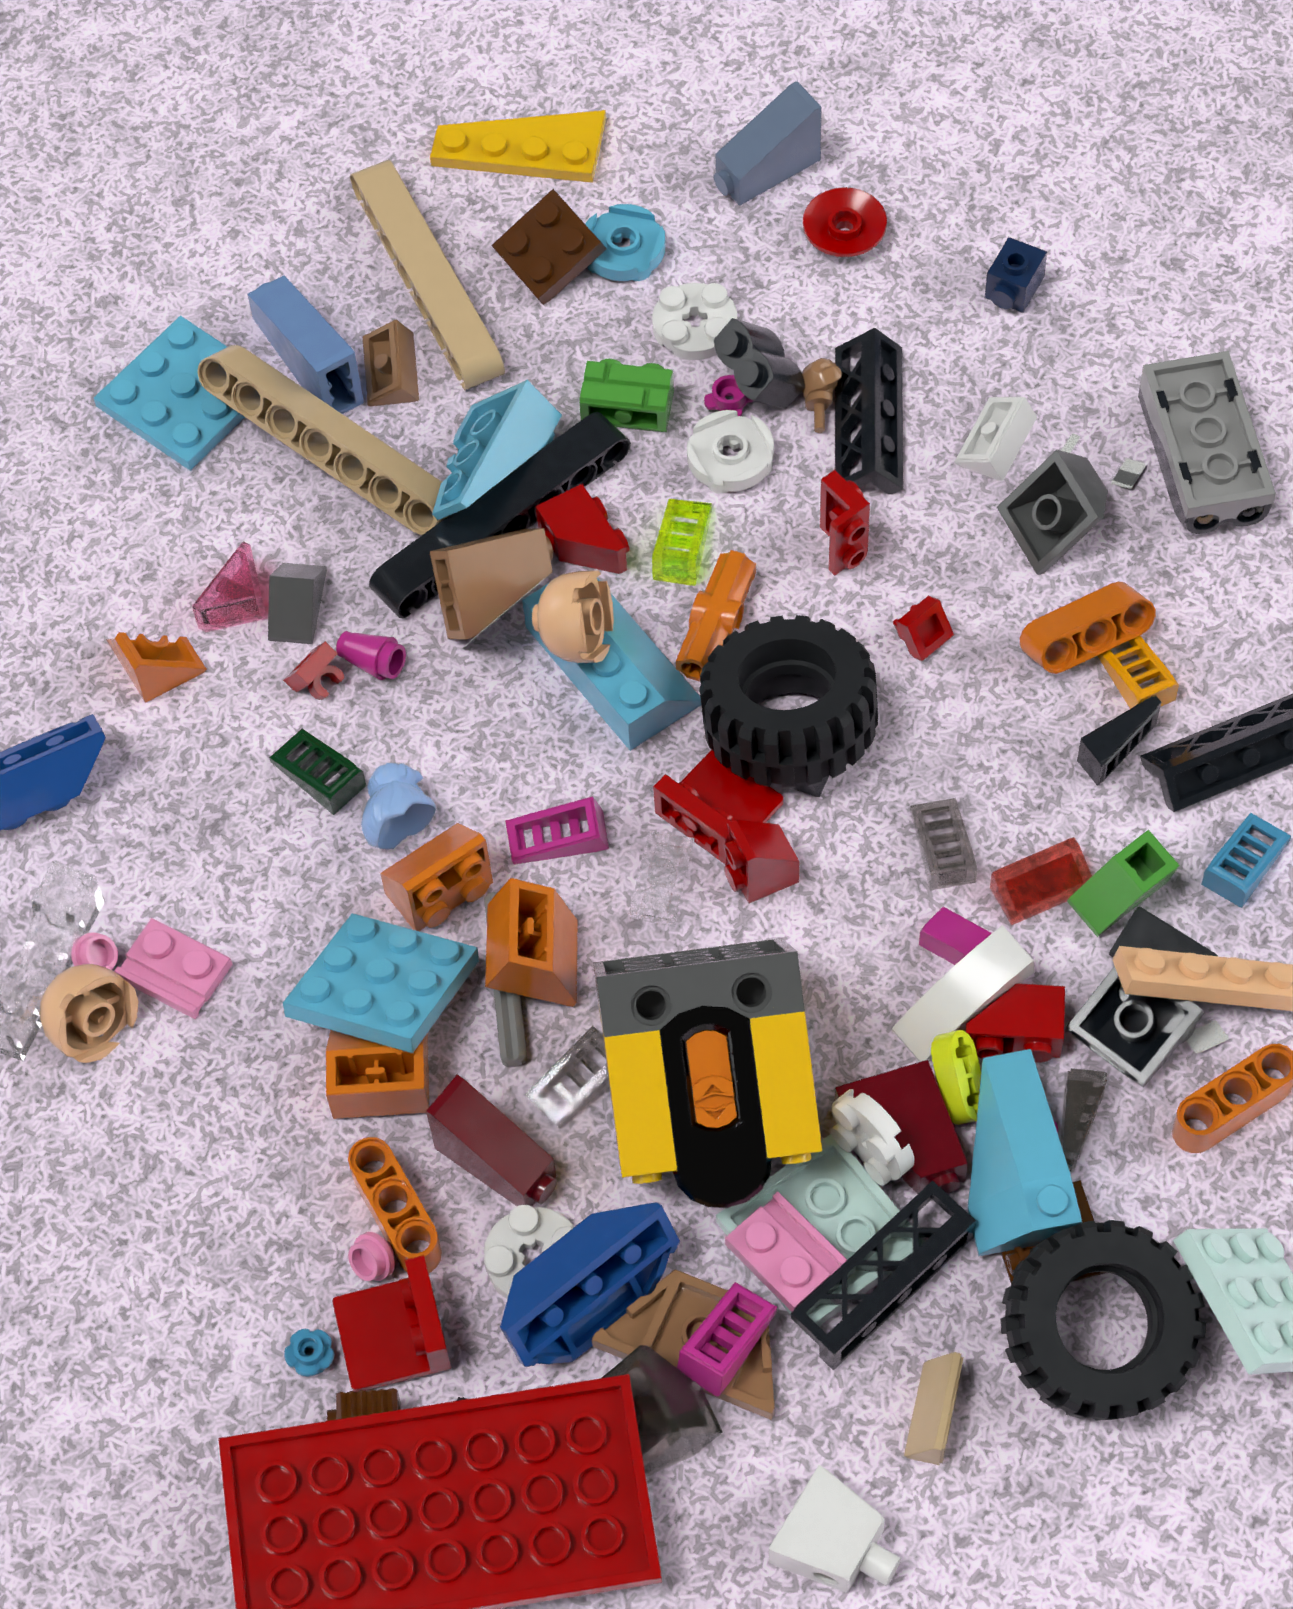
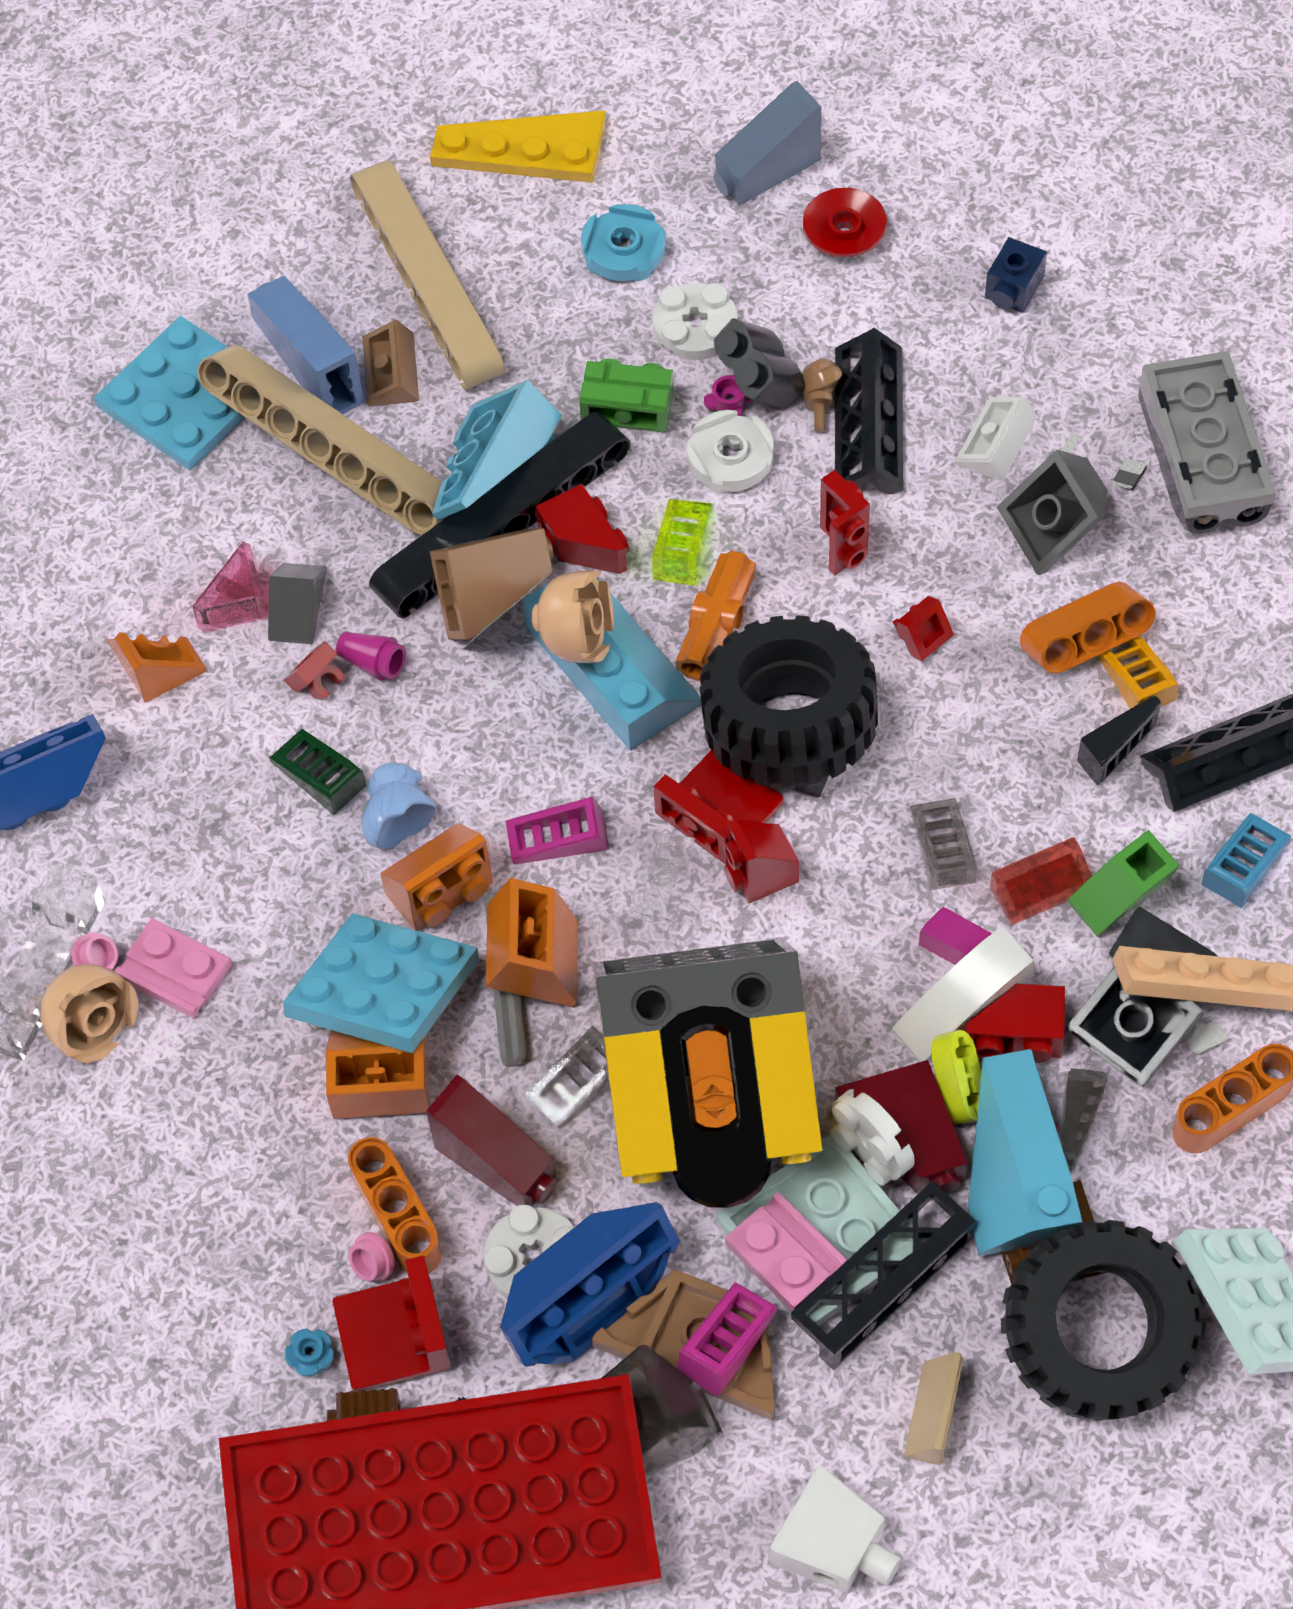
(548, 247): reddish brown plate -> none

